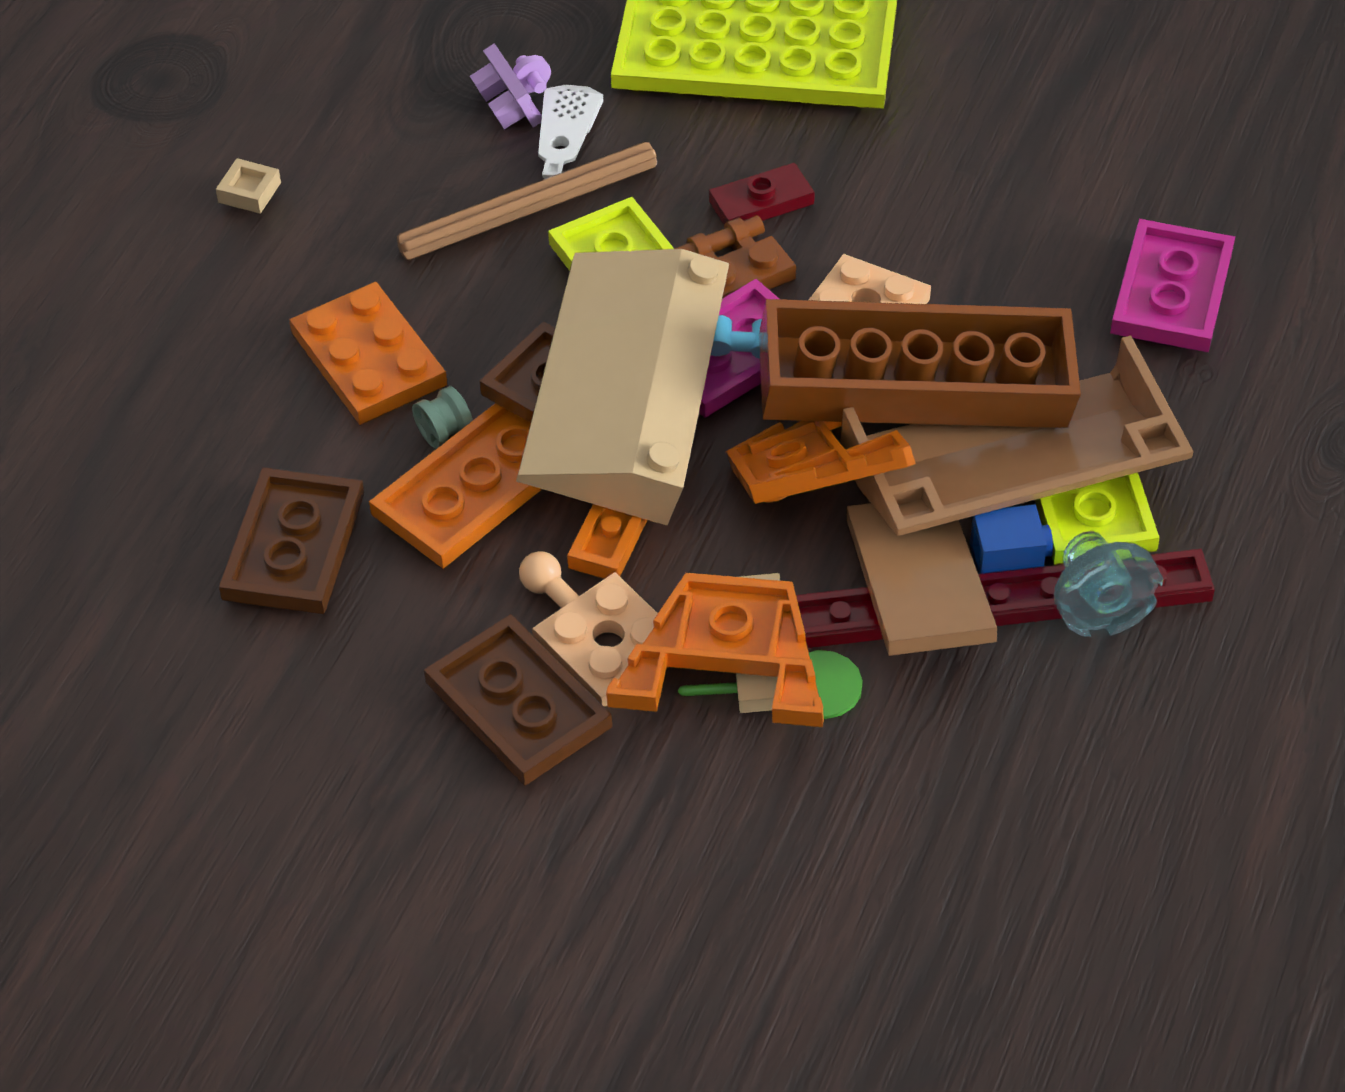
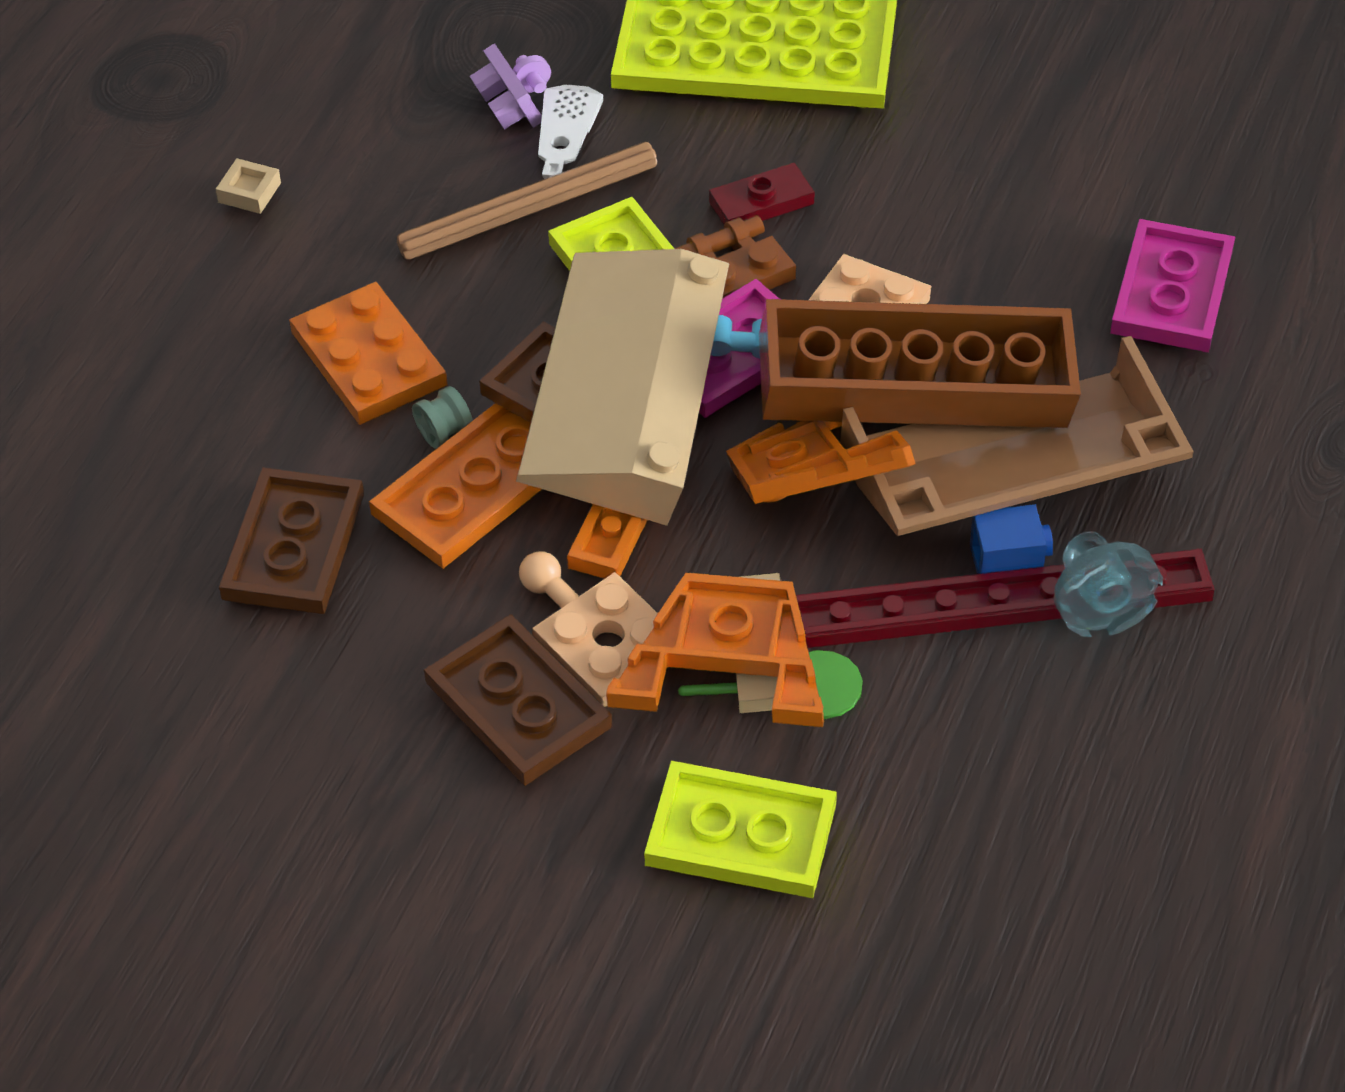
(741, 829): none -> neon yellow plate
(921, 584): medium nougat tile -> none
(1111, 508): neon yellow plate -> none

